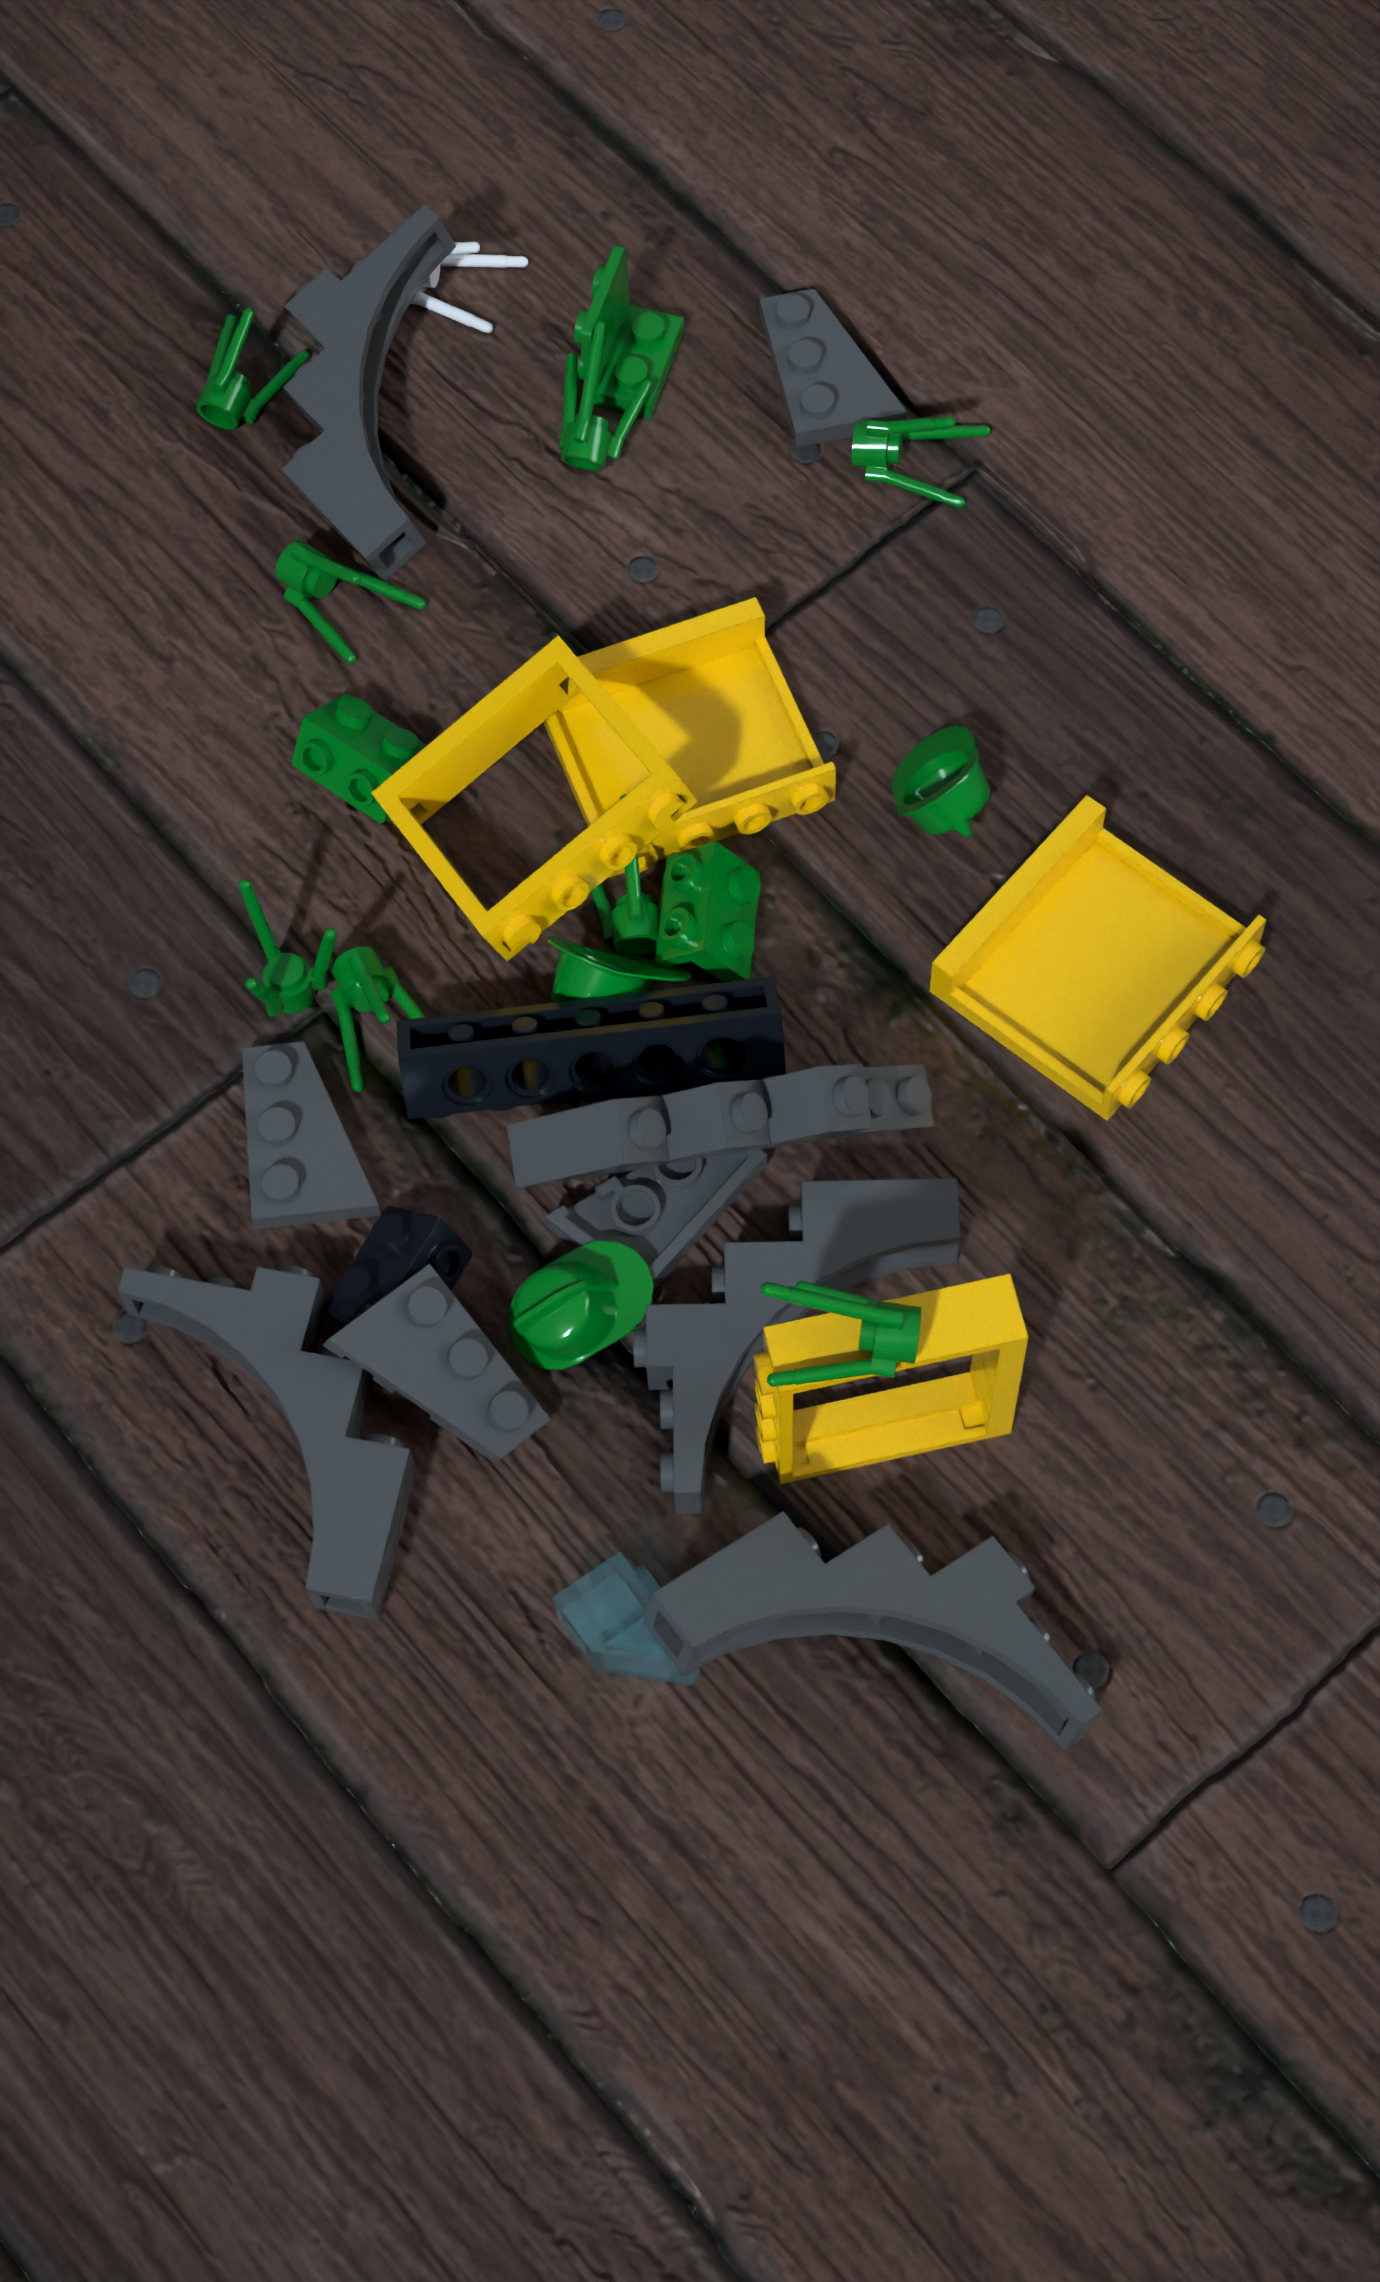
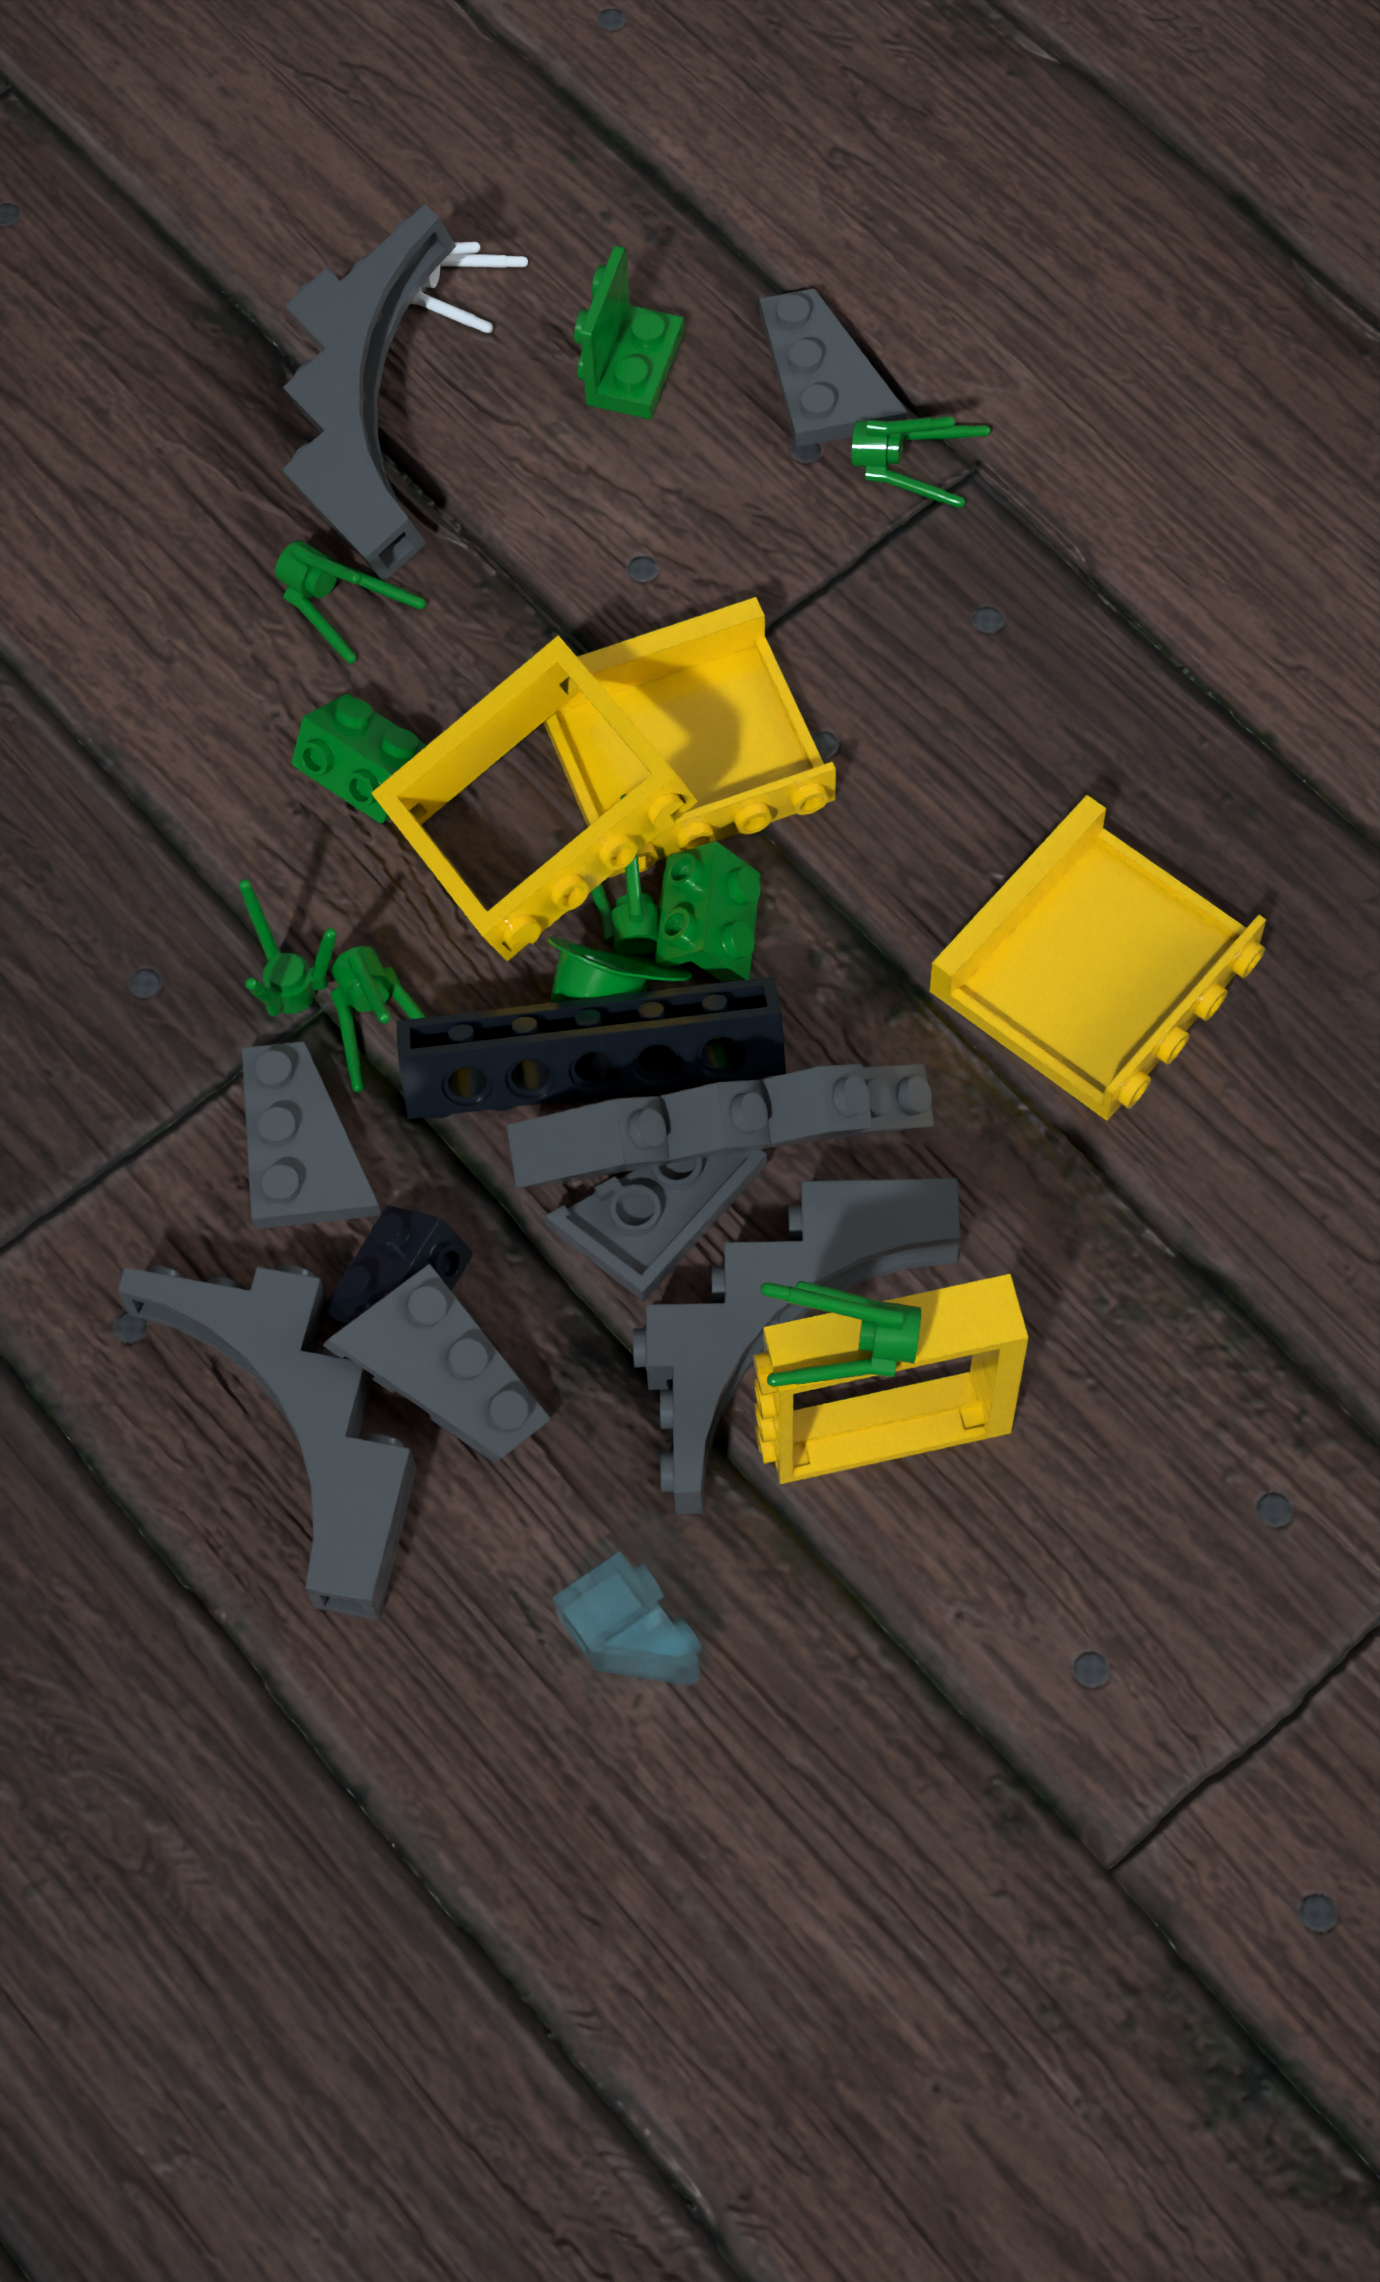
(226, 391): green plant -> none
(580, 1304): green piece -> none
(585, 436): green plant -> none
(878, 1589): dark grey arch -> none
(942, 783): green piece -> none

